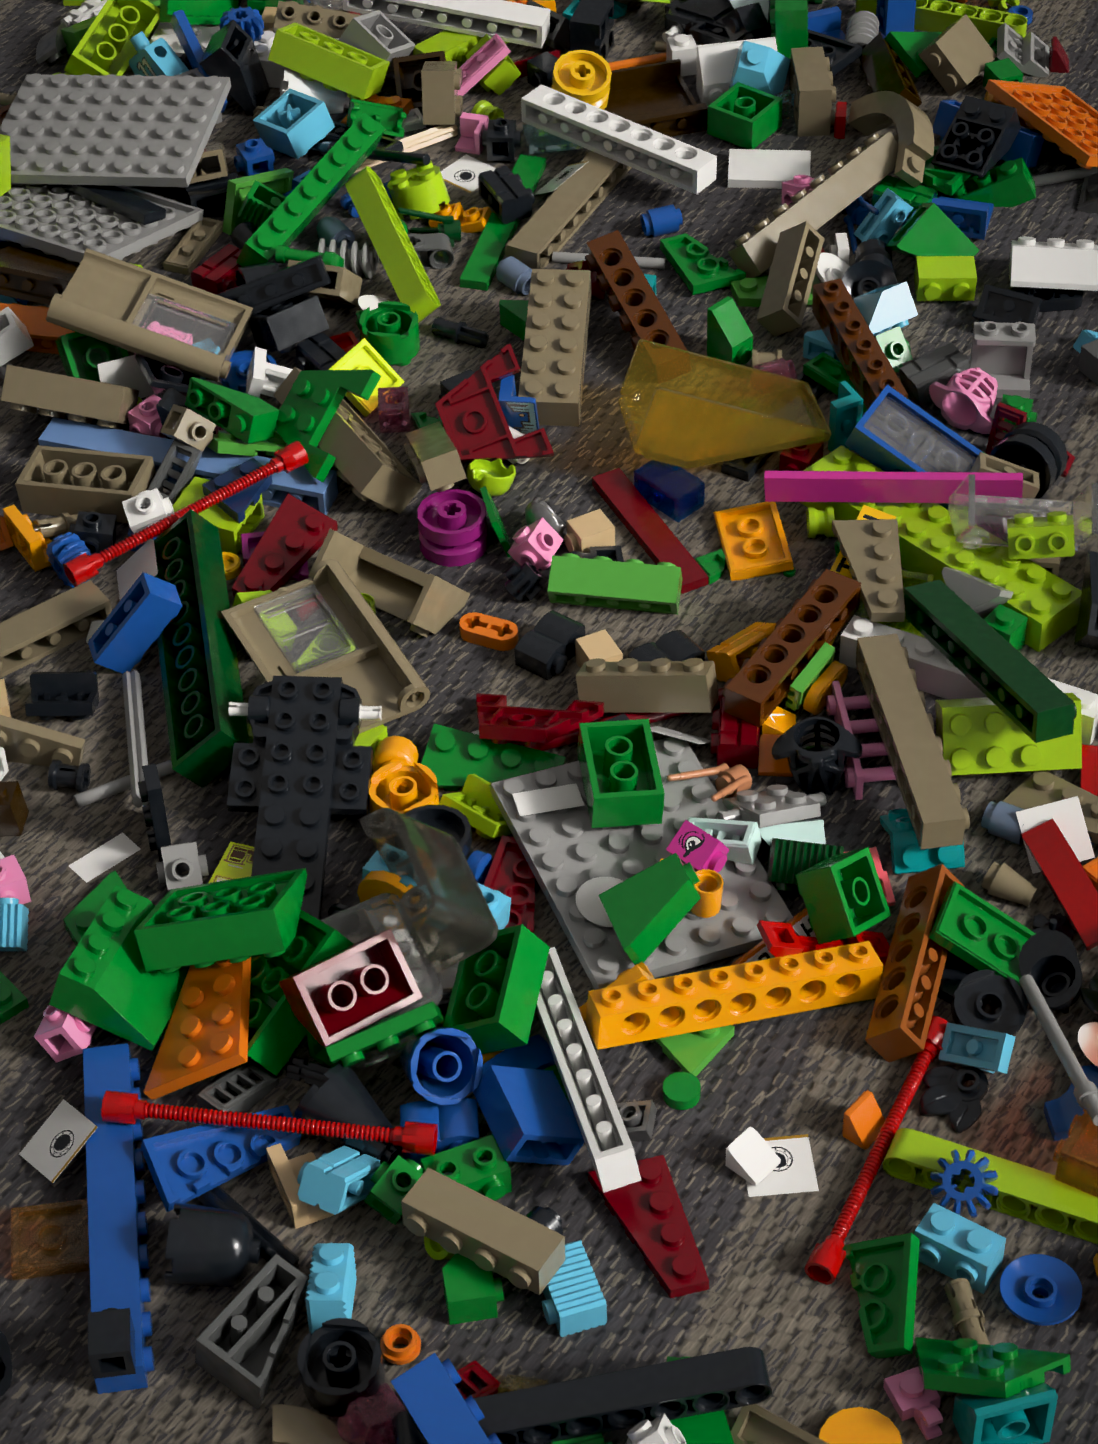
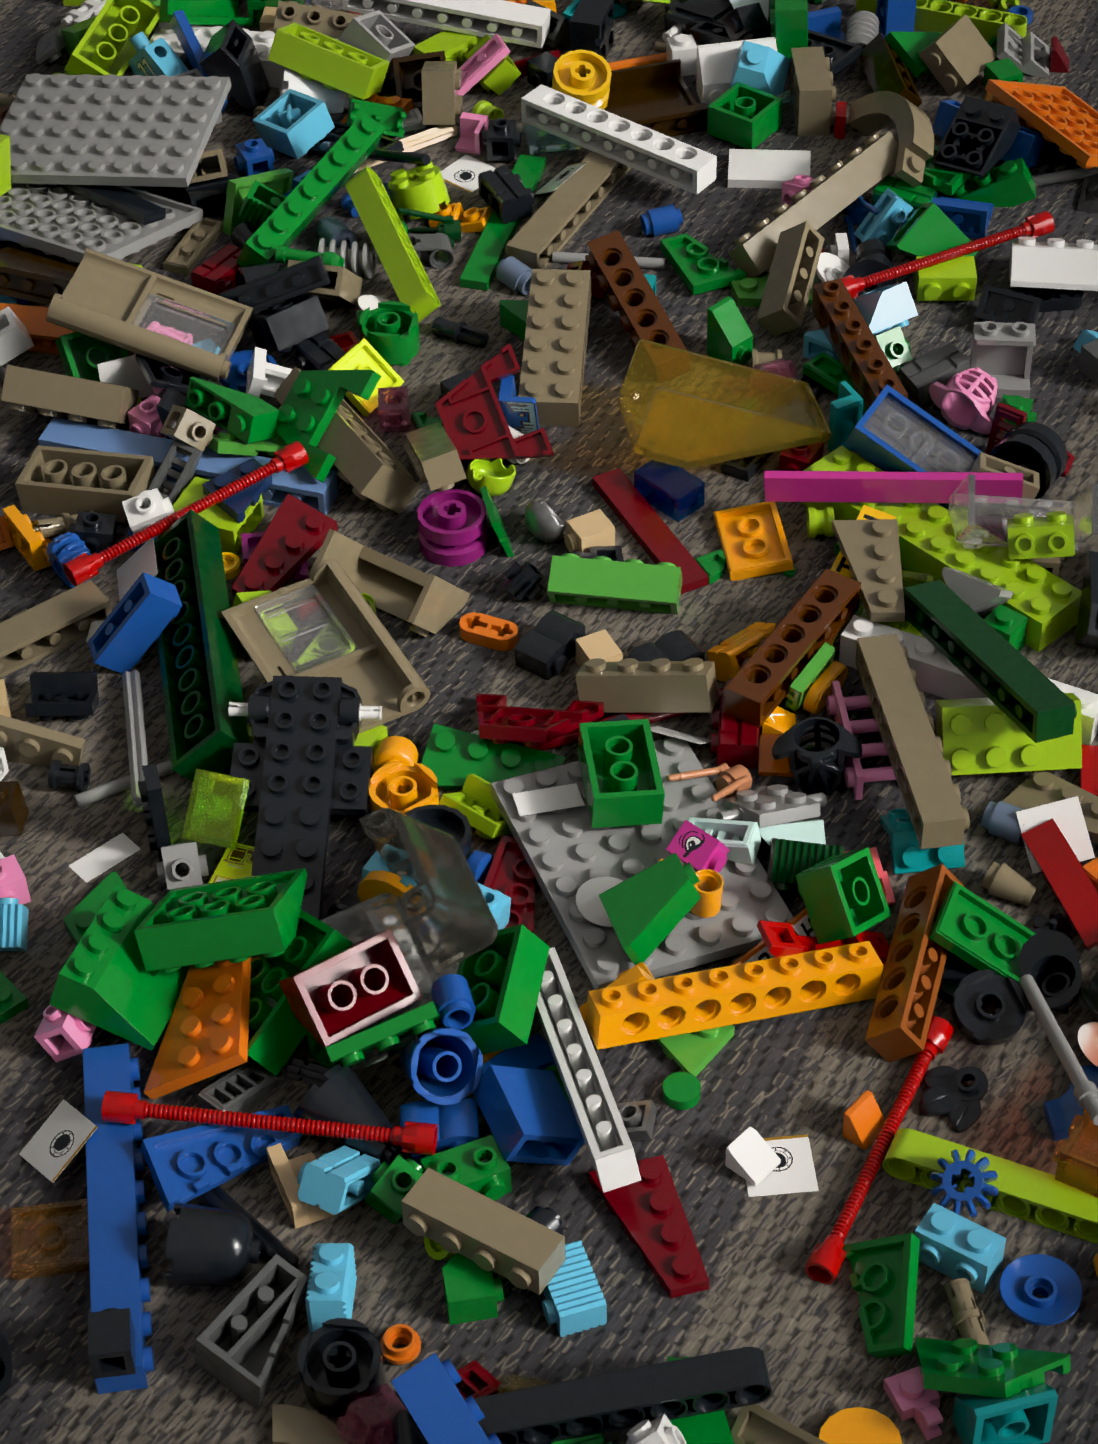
(215, 808): none -> clear neon green slope
(247, 19): blue gear -> none
(453, 1001): none -> blue brick
(535, 544): bright pink brick -> none
(977, 1048): medium azure slope -> none
(1034, 226): none -> red hose

